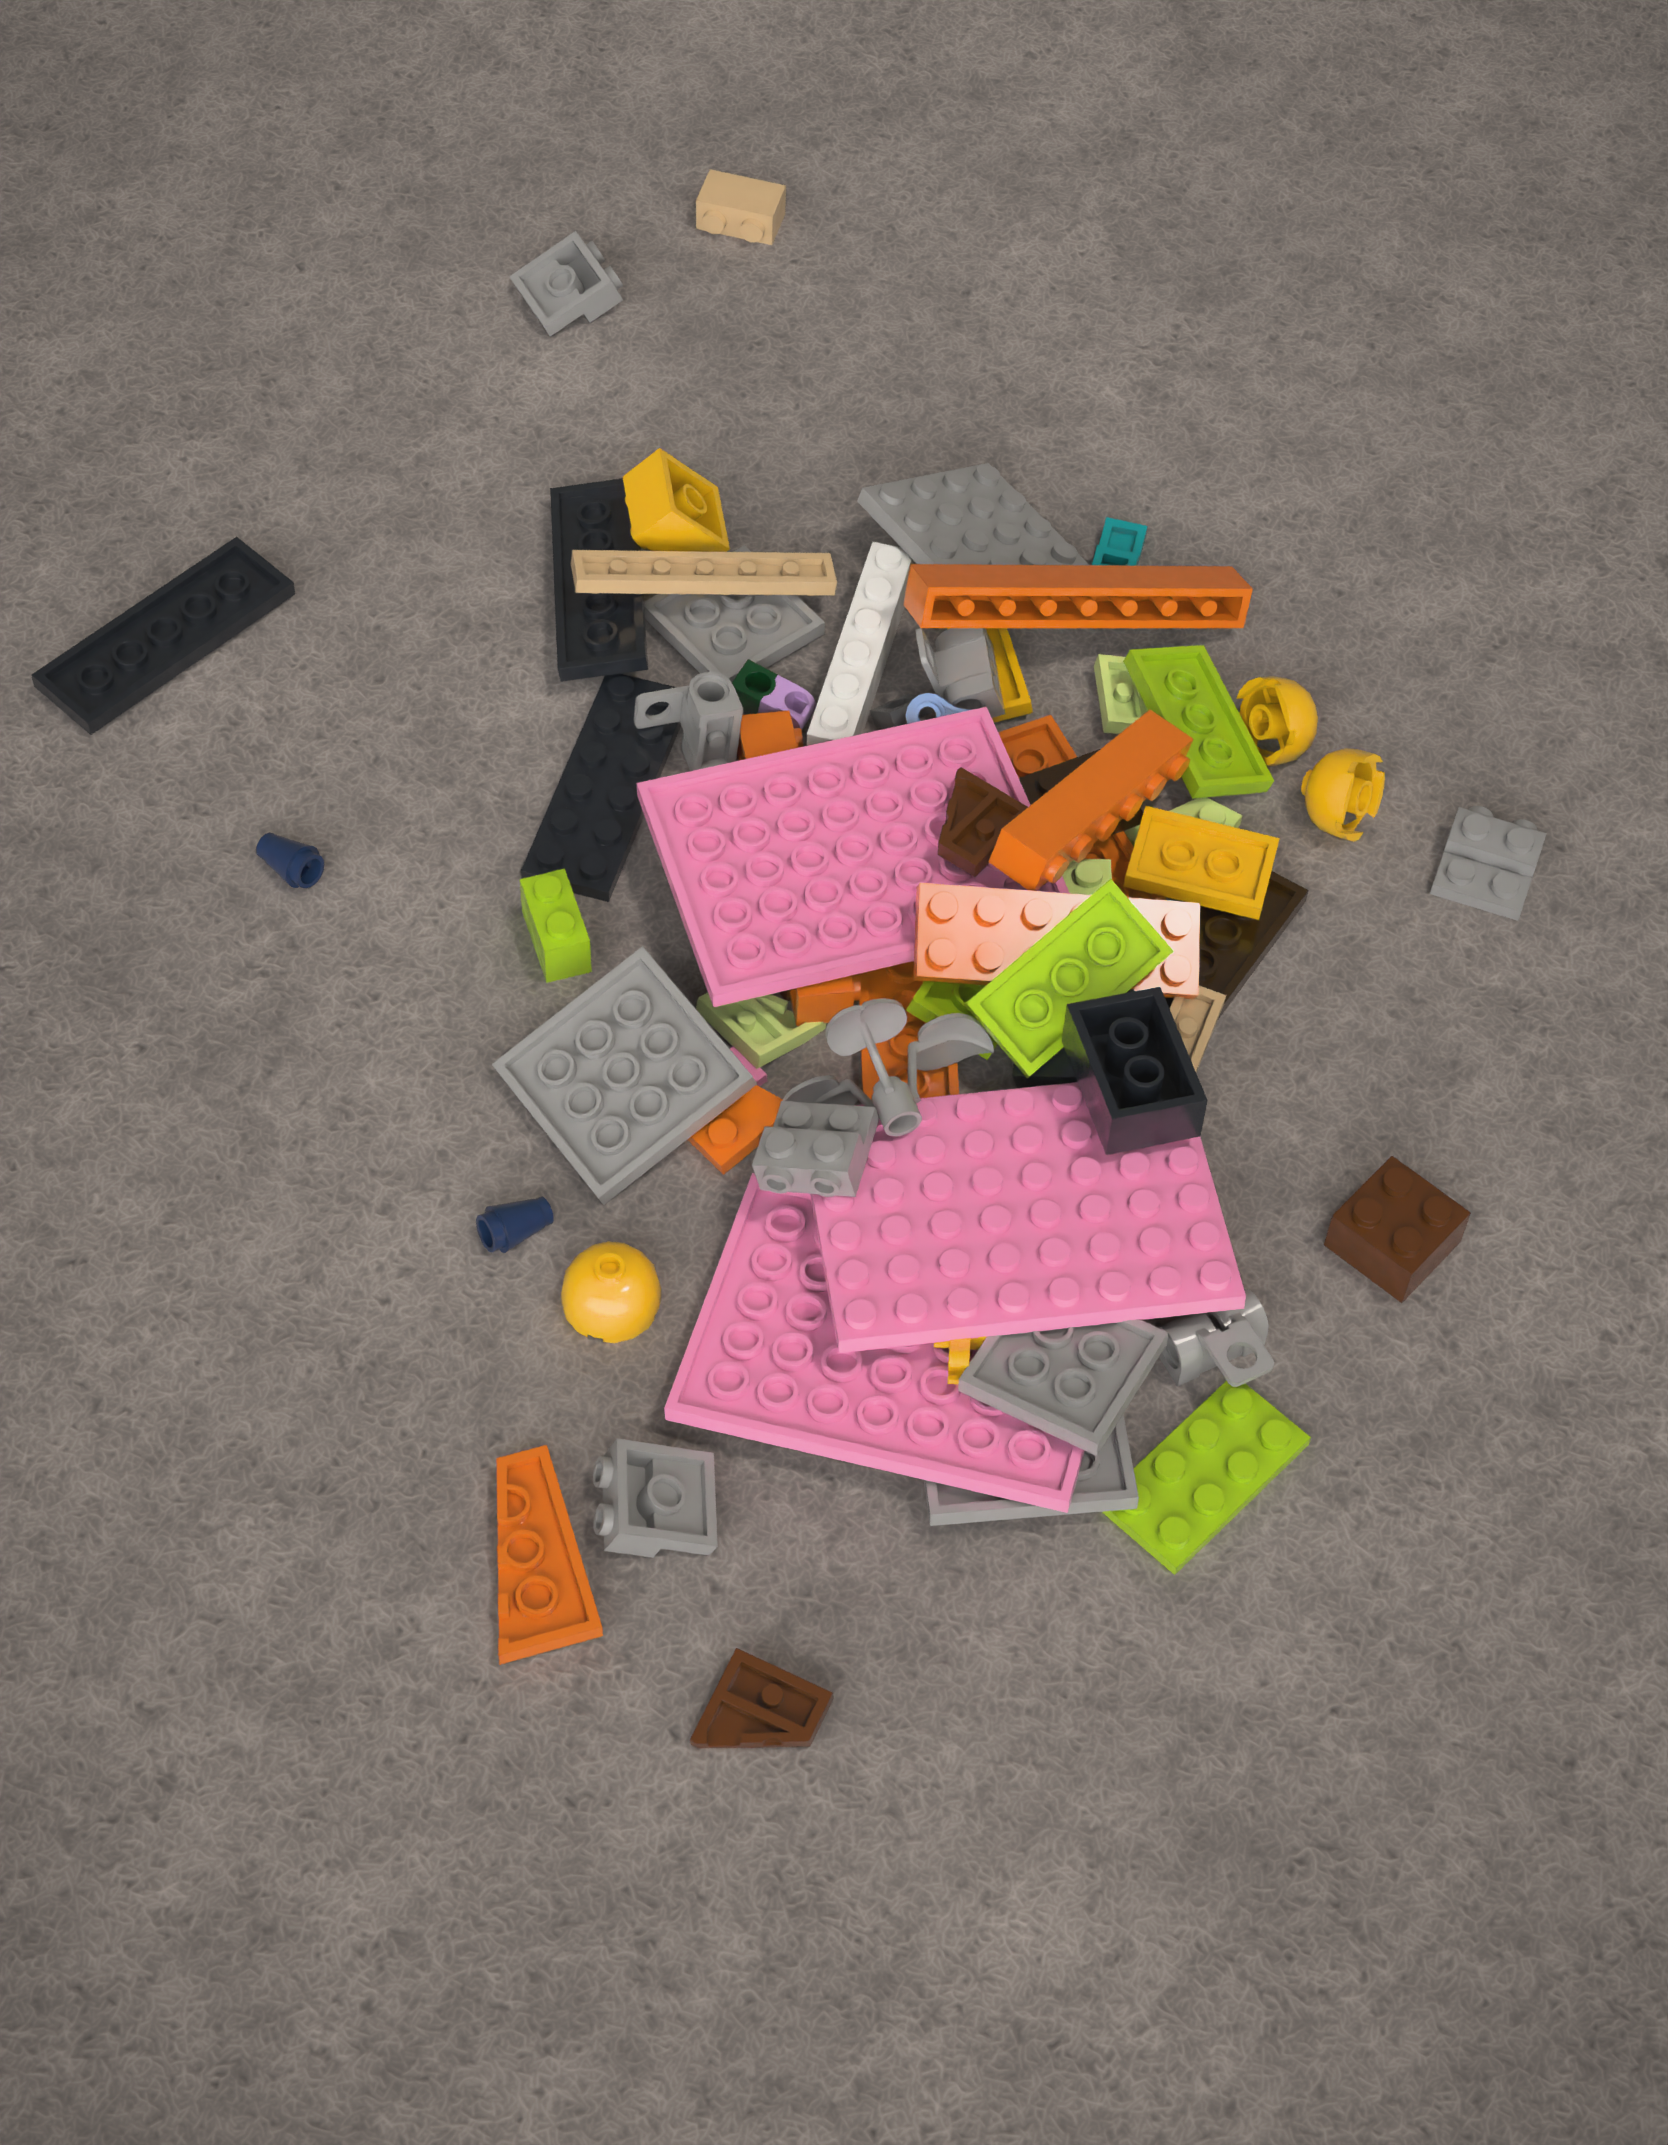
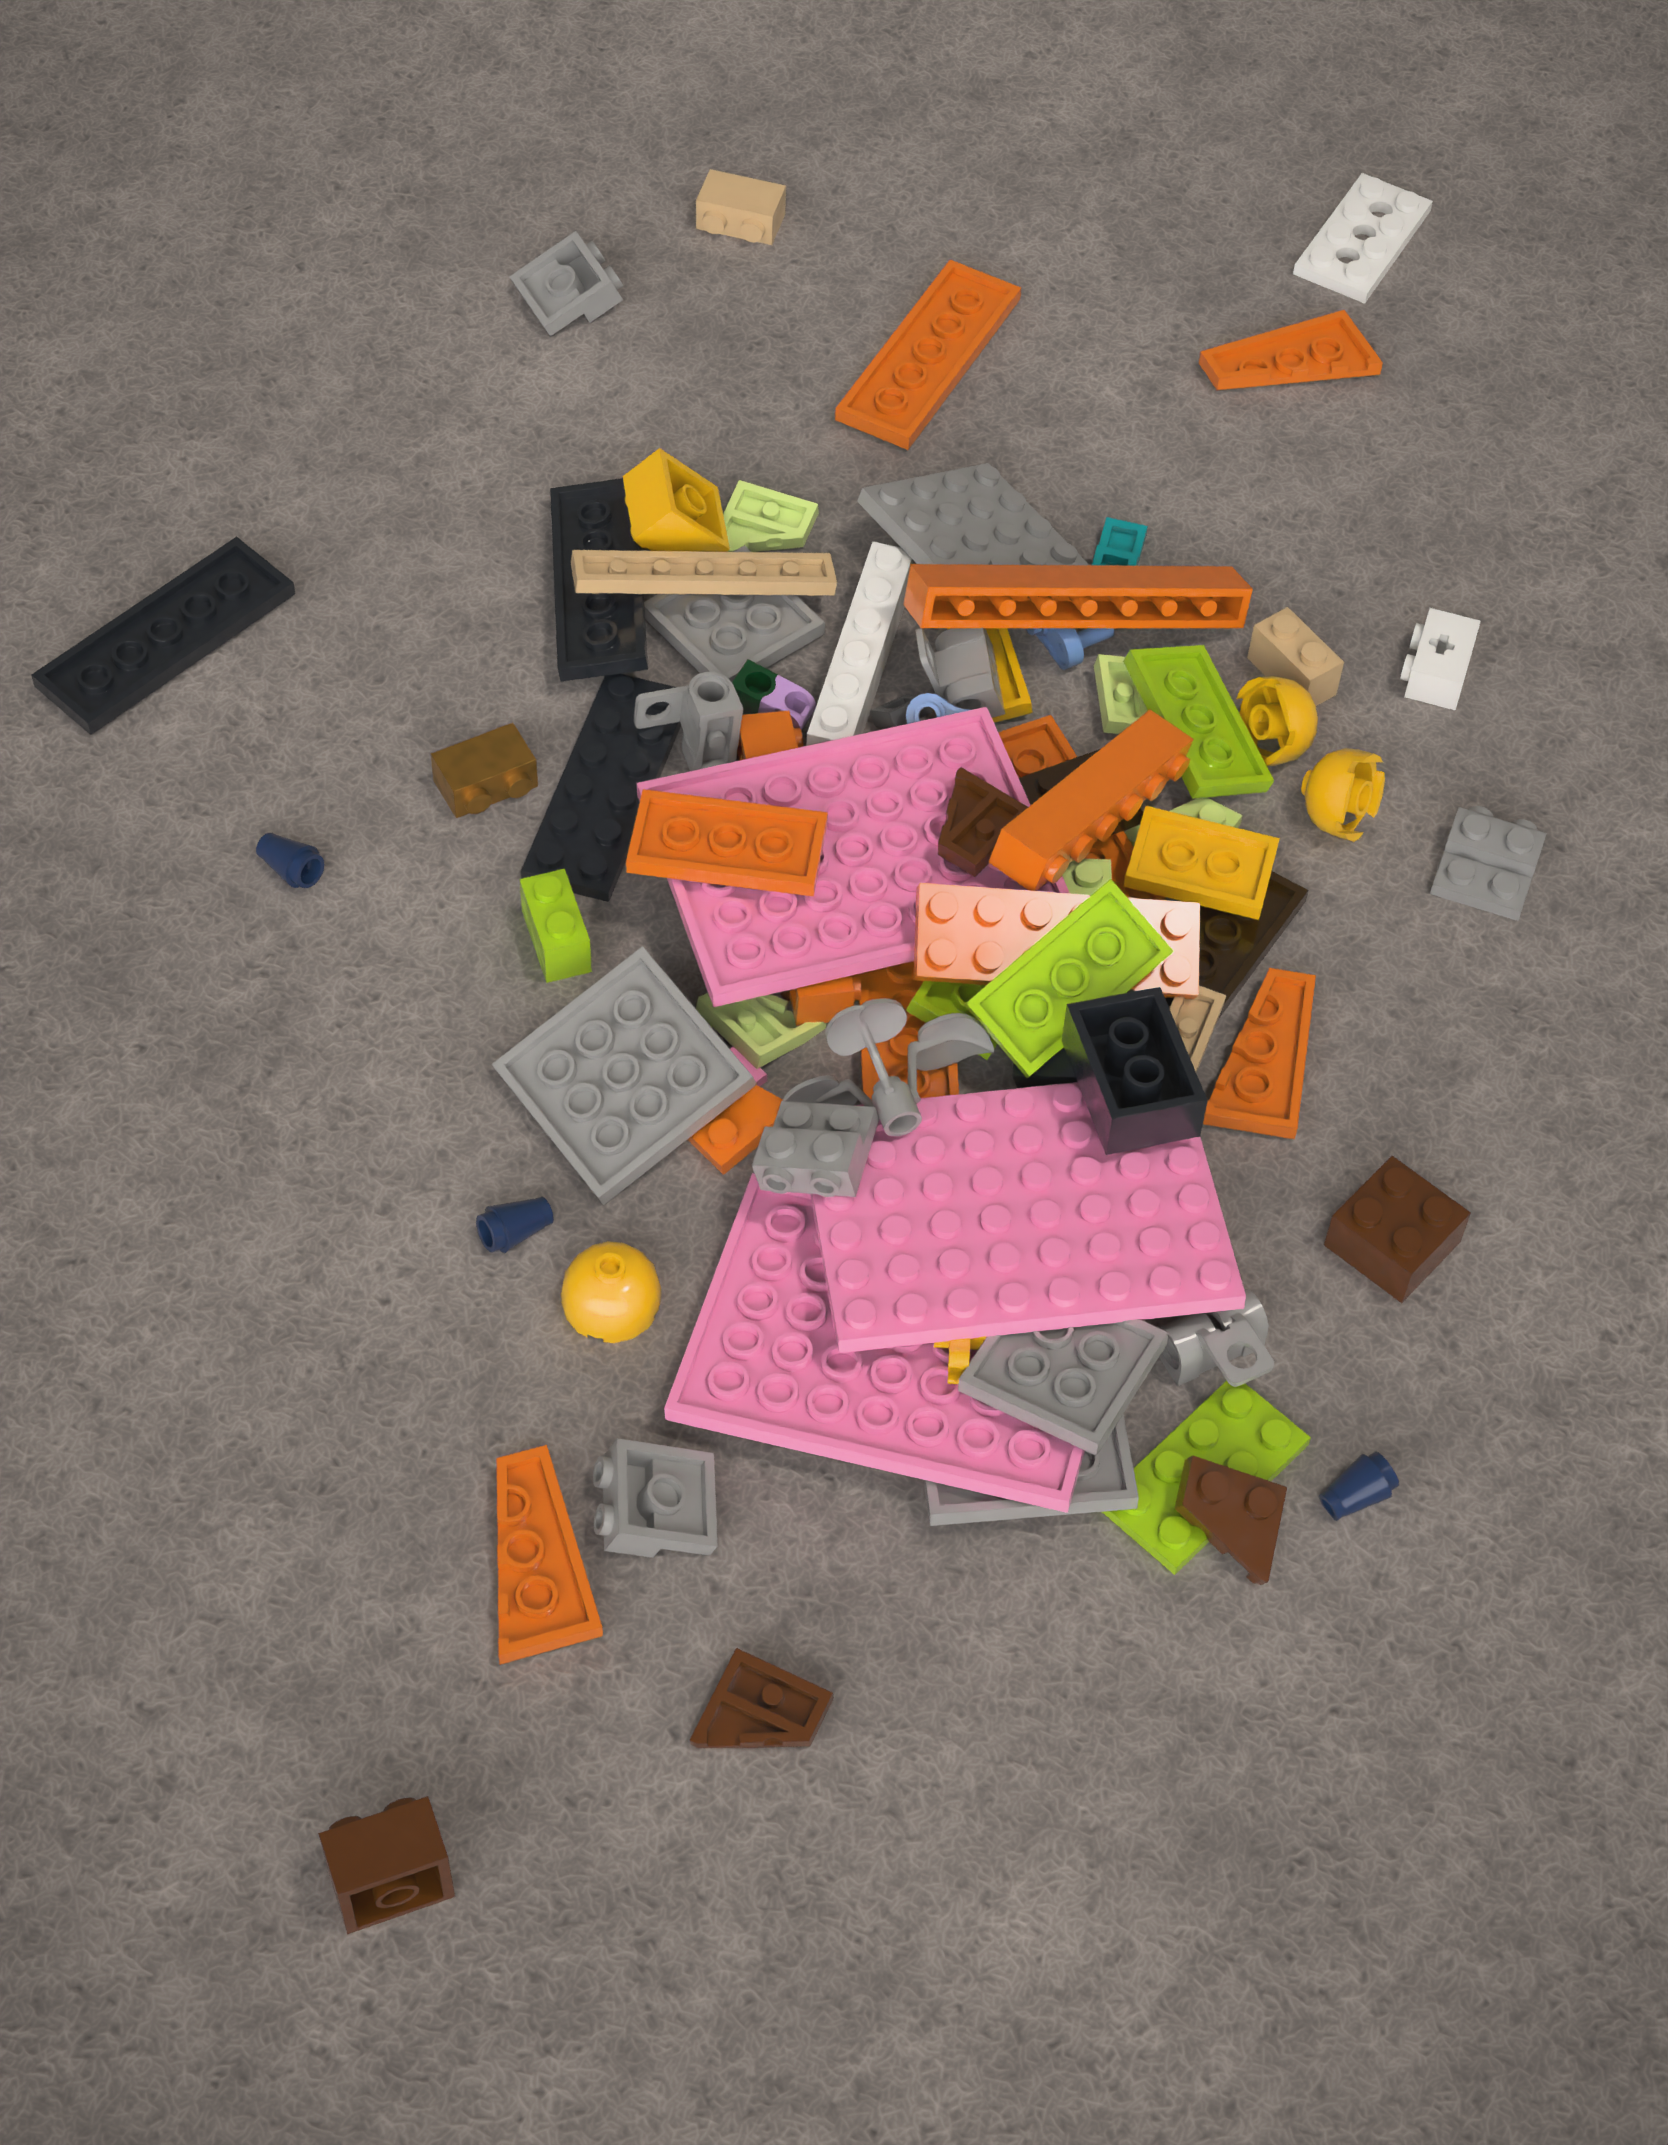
(387, 1863): none -> reddish brown brick
(484, 770): none -> pearl gold brick
(727, 842): none -> orange plate
(767, 519): none -> yellowish green wing
(928, 354): none -> orange plate
(1067, 645): none -> medium blue piece
(1234, 1511): none -> reddish brown wing
(1266, 1067): none -> orange wing
(1291, 650): none -> tan brick
(1296, 353): none -> orange wing
(1360, 1486): none -> dark blue cone
(1371, 256): none -> white plate
(1441, 658): none -> white brick

